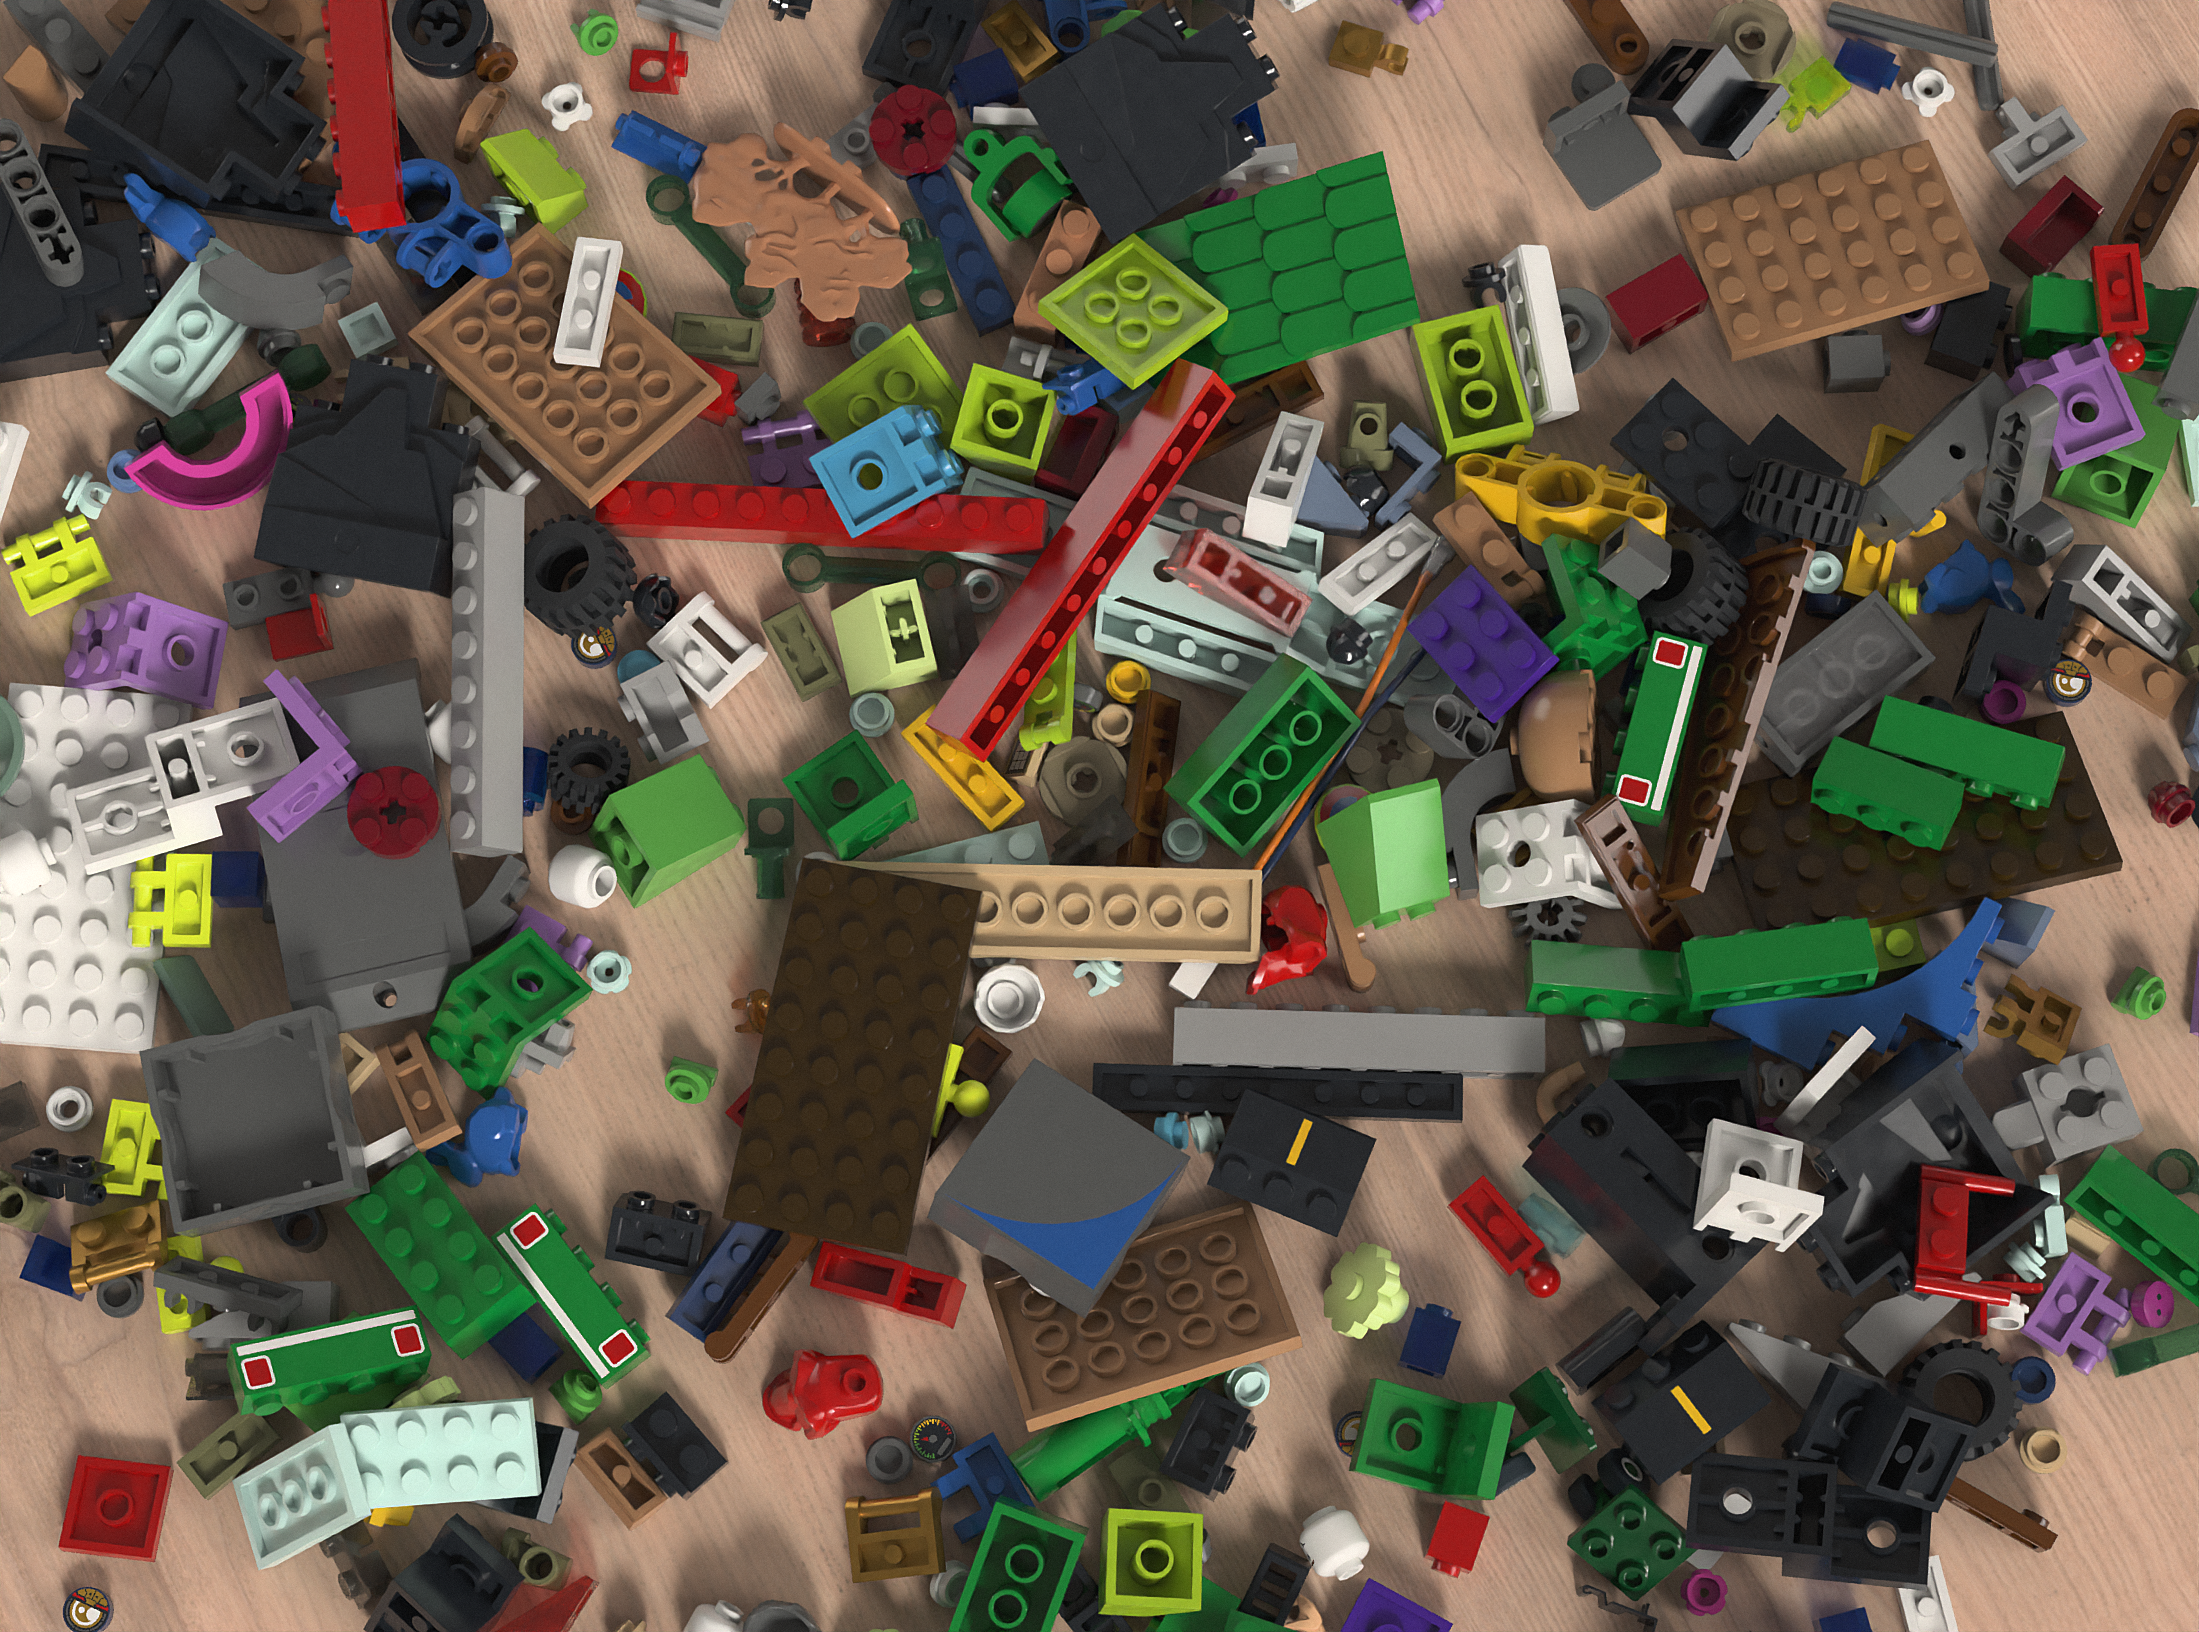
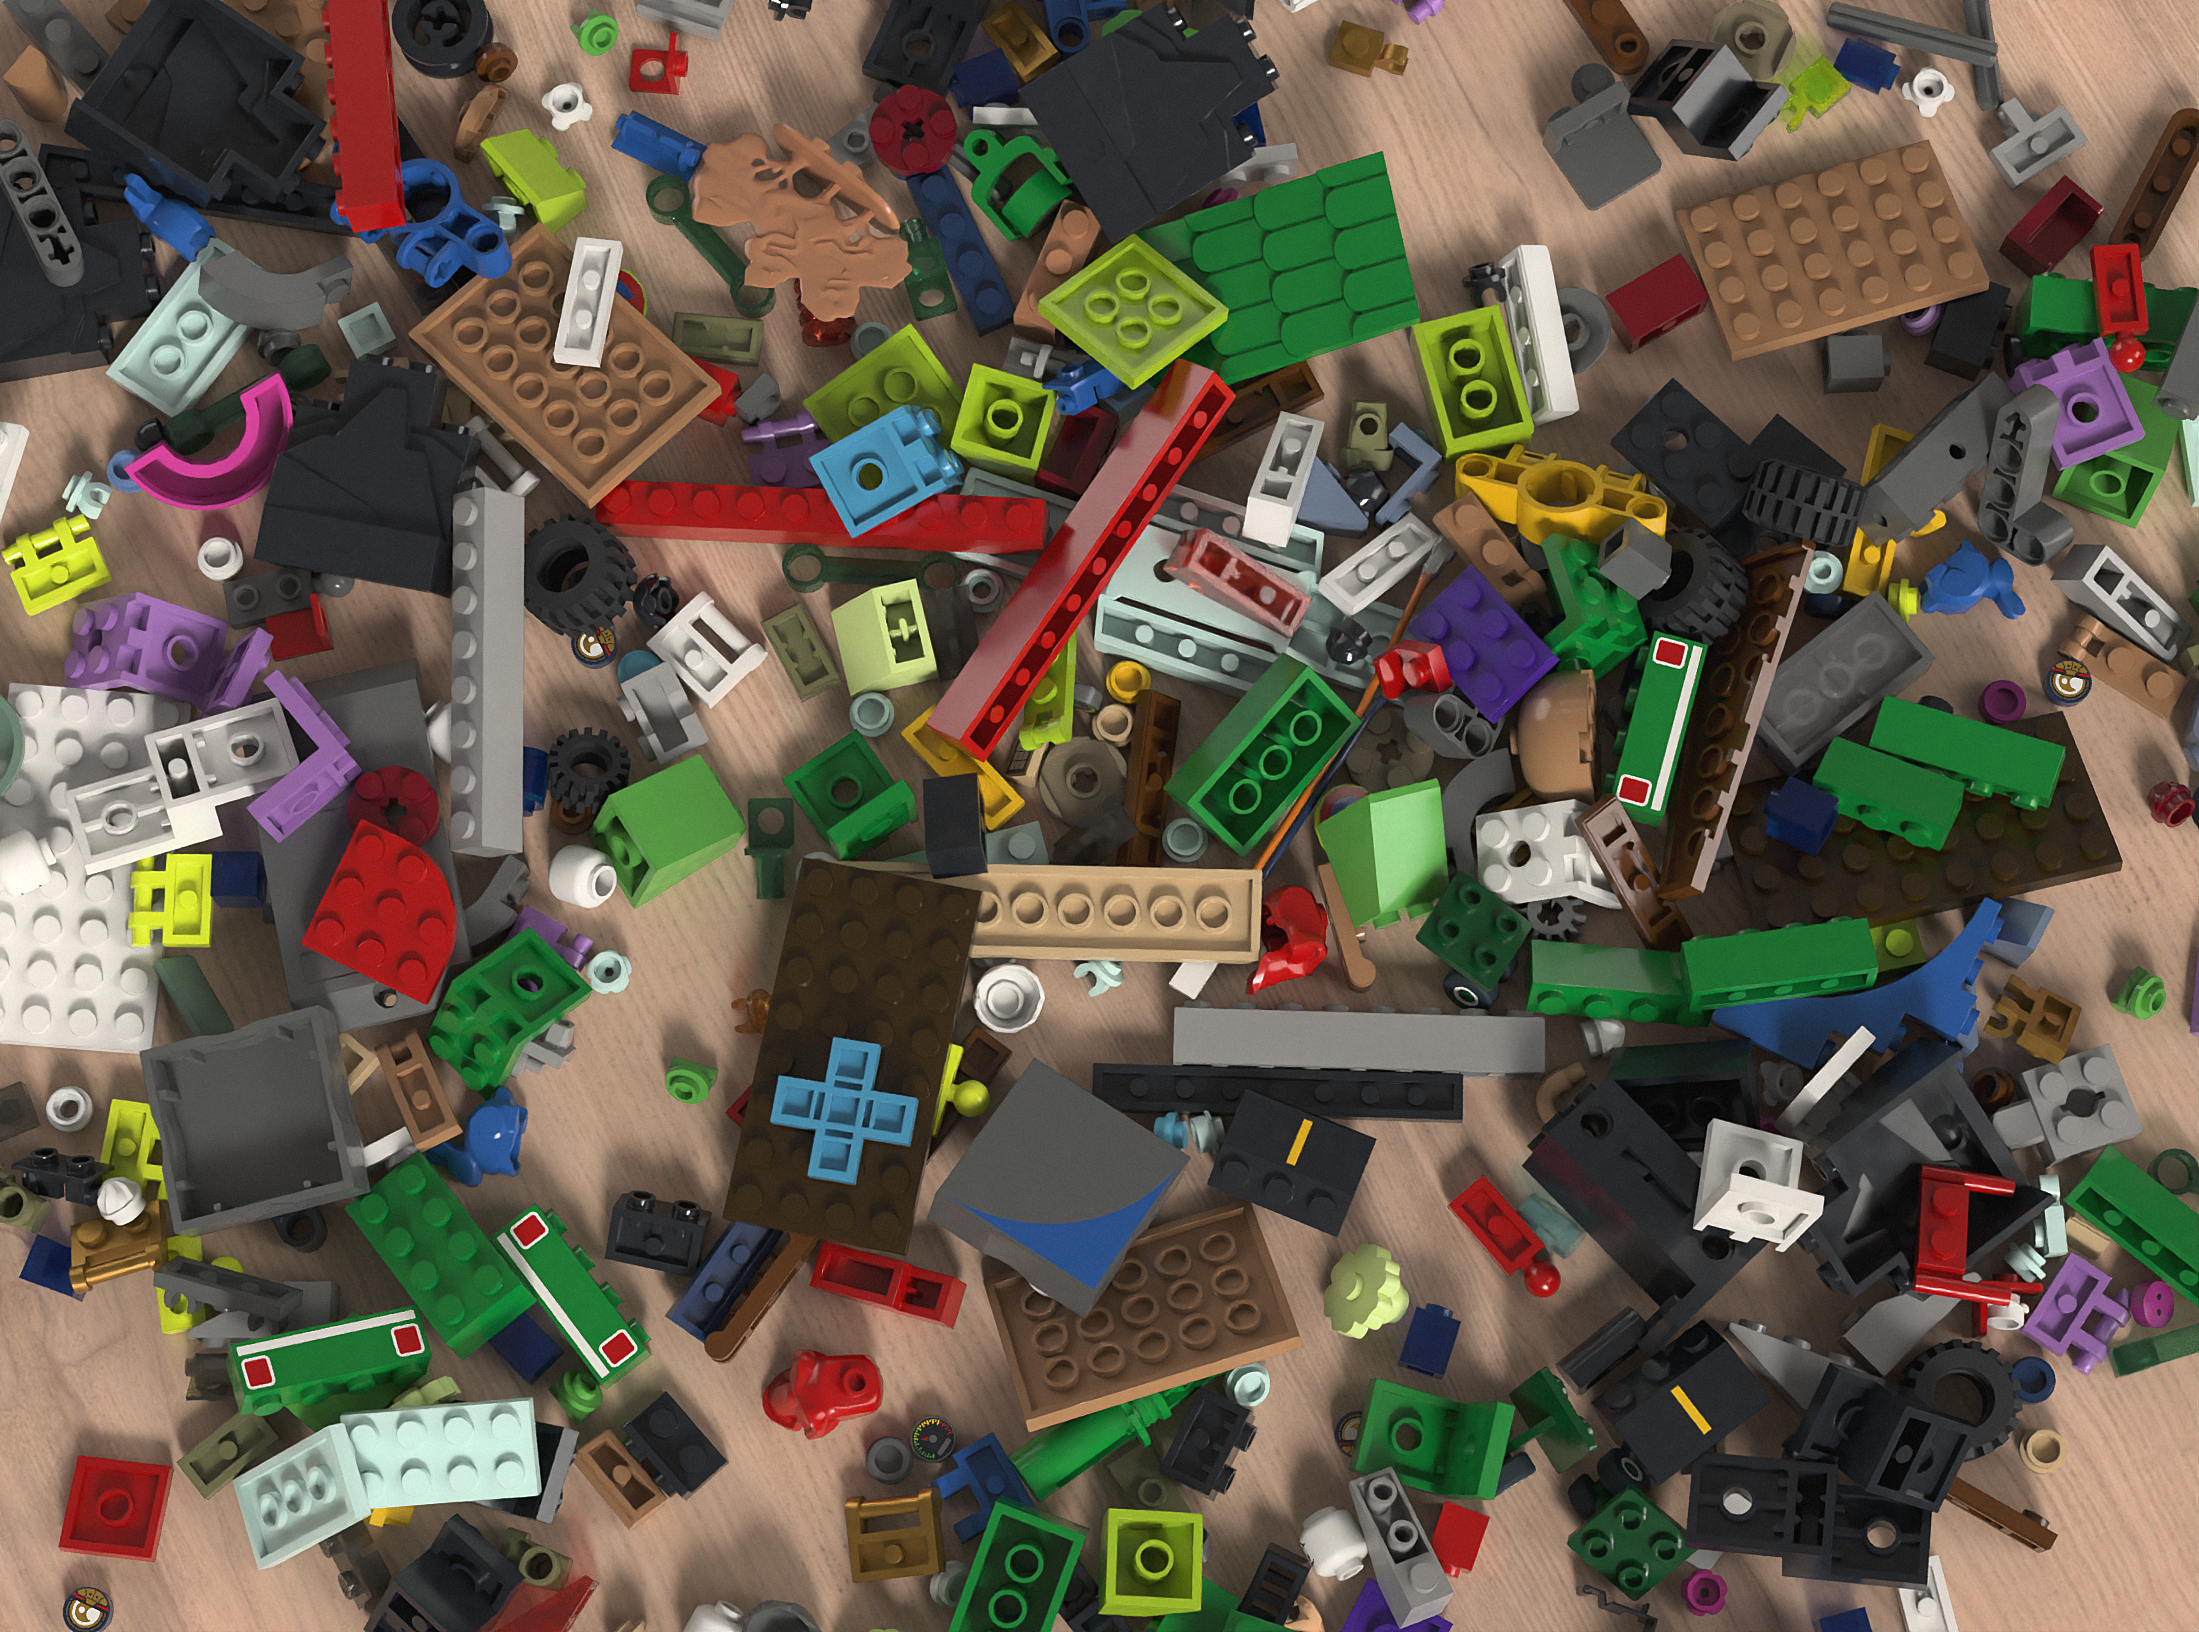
(120, 1200): none -> white plate
(121, 1296): dark grey plate -> none
(220, 558): none -> white plate
(237, 674): none -> medium lavender plate
(387, 913): none -> red plate
(844, 1111): none -> dark azure plate
(955, 826): none -> black panel
(1399, 1549): none -> light grey slope
(1412, 666): none -> red bracket
(1476, 938): none -> dark green plate
(1801, 815): none -> clear blue brick
(1985, 1082): none -> reddish brown plate
(2013, 647): black bracket -> none

